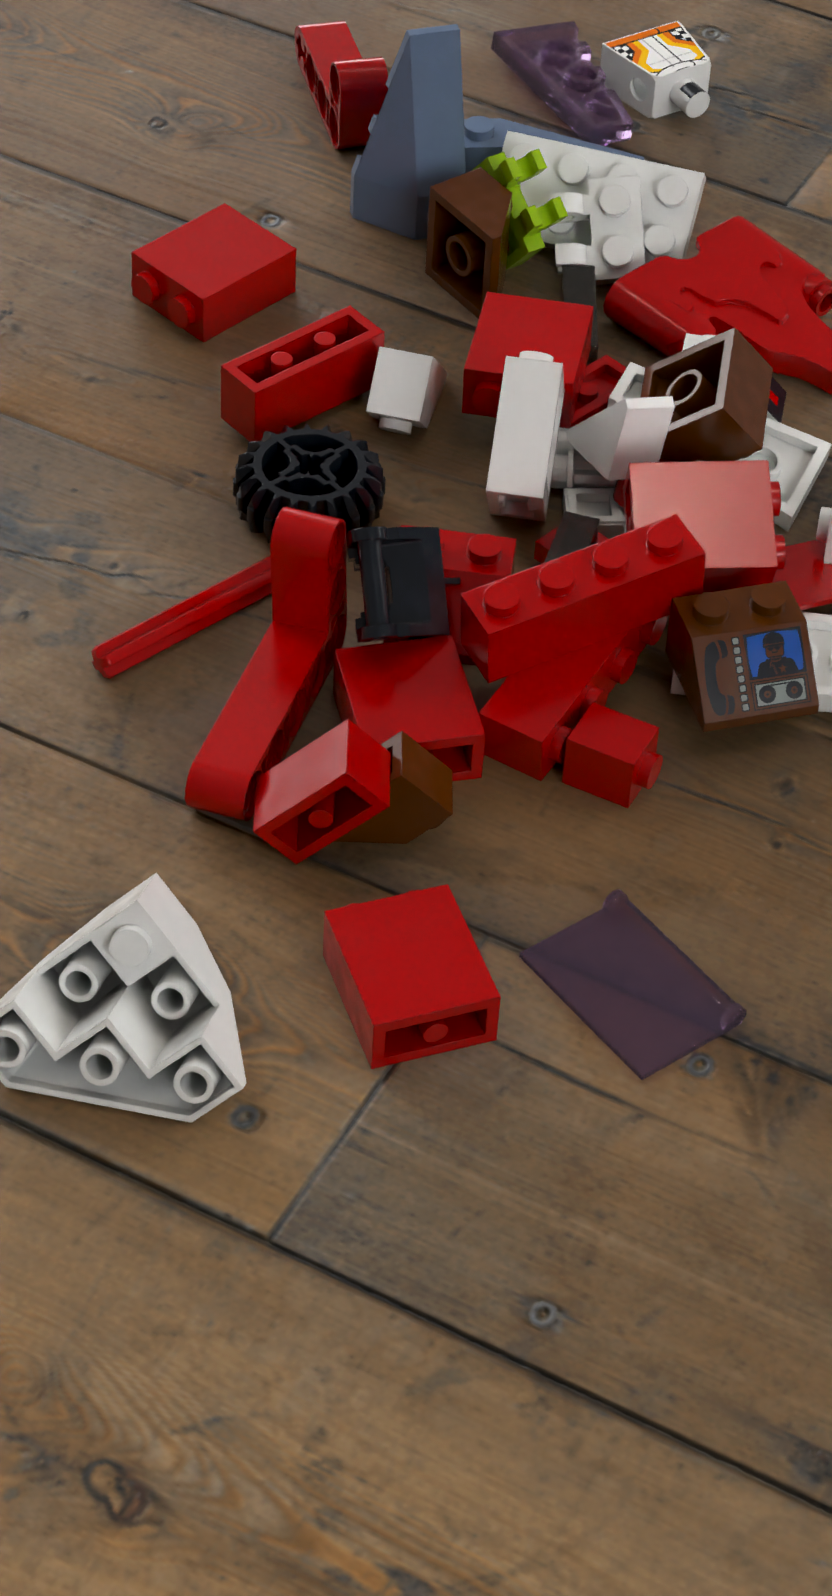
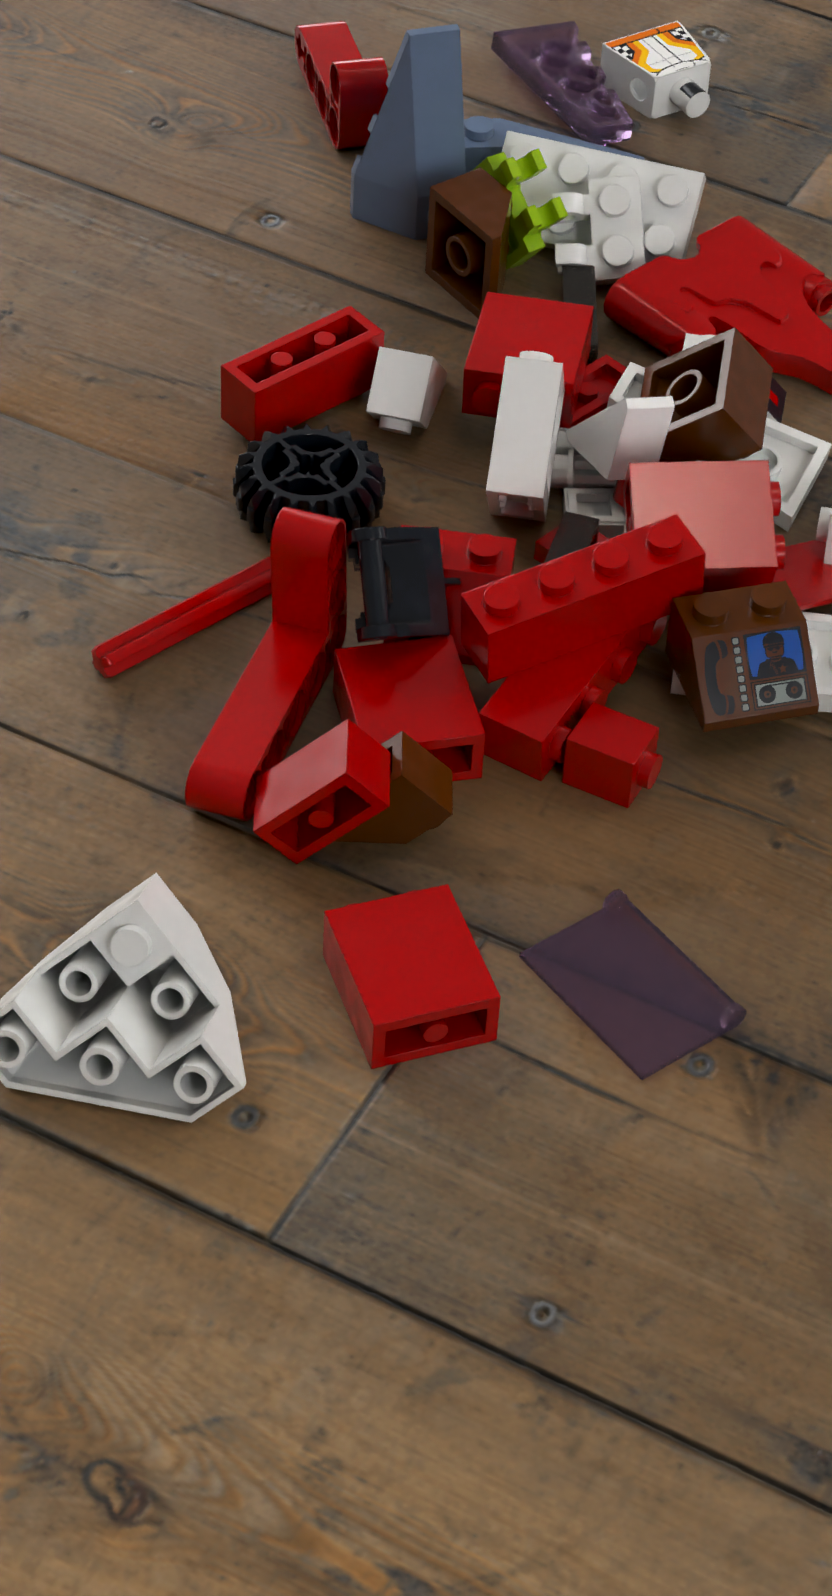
(213, 272): red brick -> none

